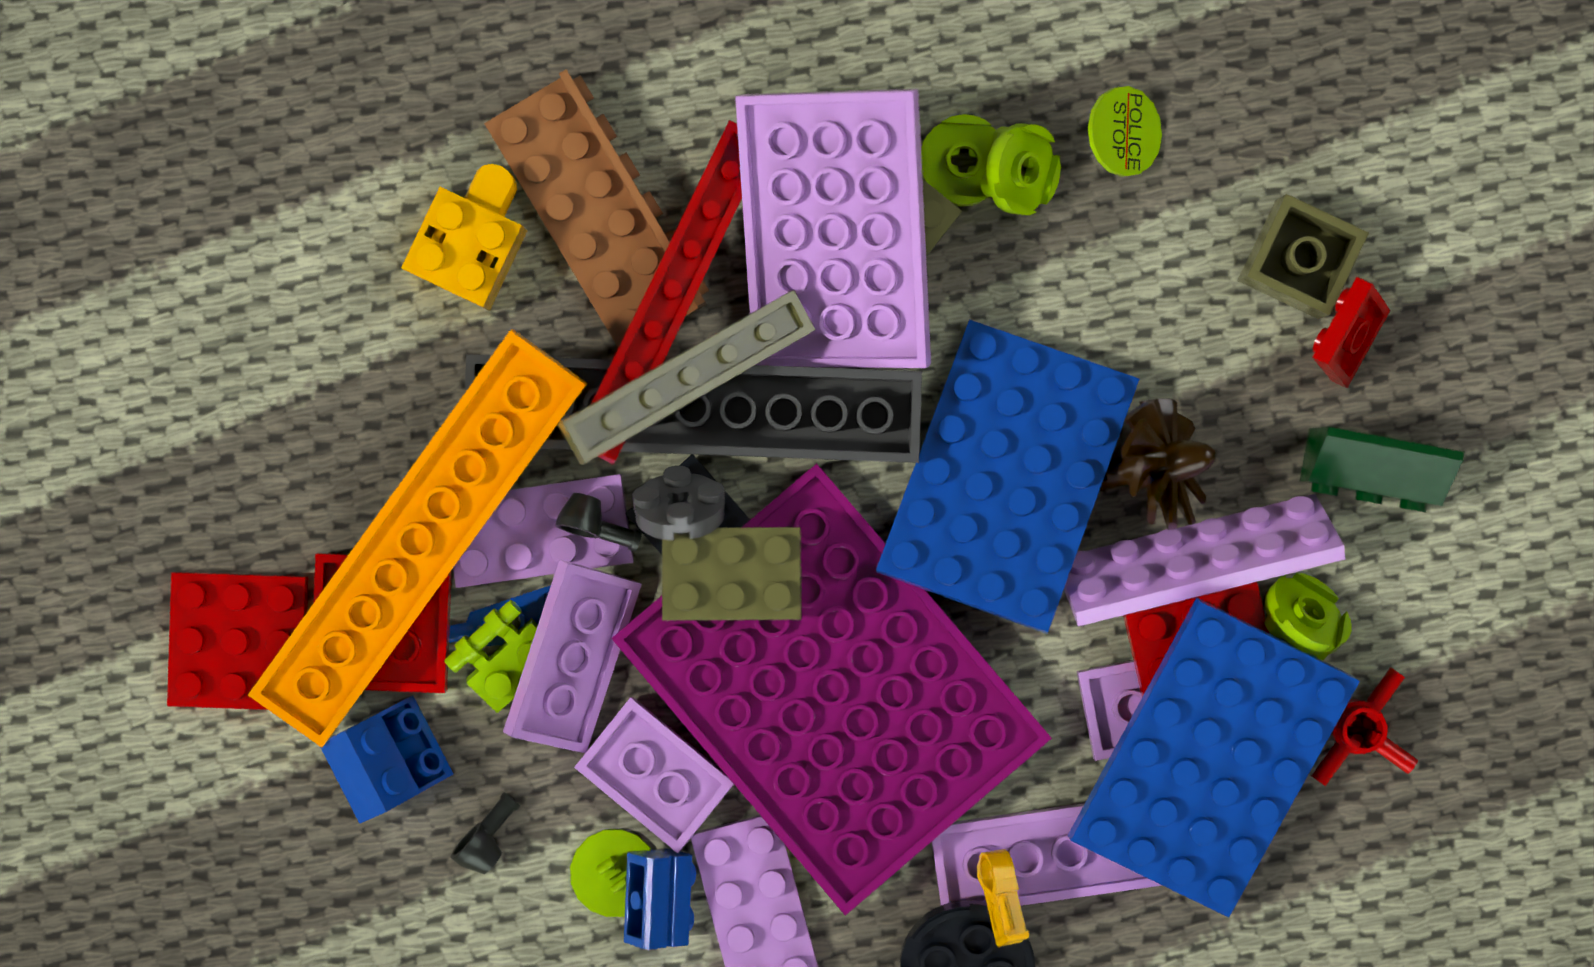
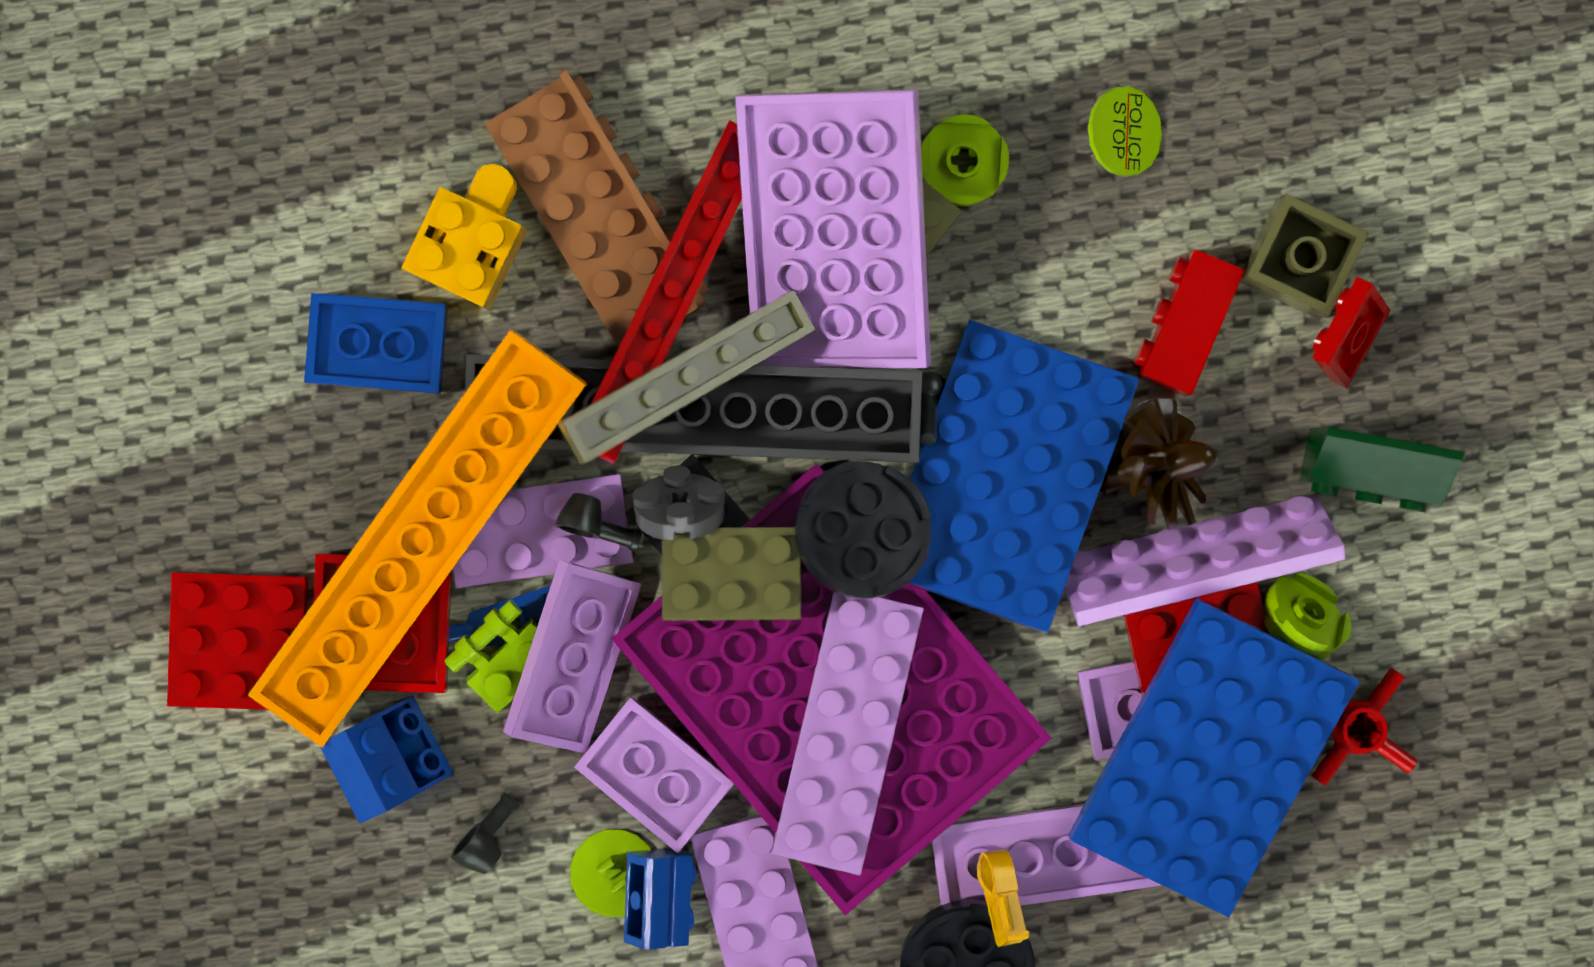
(376, 343): none -> blue plate
(847, 732): none -> lavender plate
(863, 529): none -> black tile
(931, 392): none -> pearl dark grey bar
(1010, 150): lime plate -> none
(1188, 322): none -> red brick

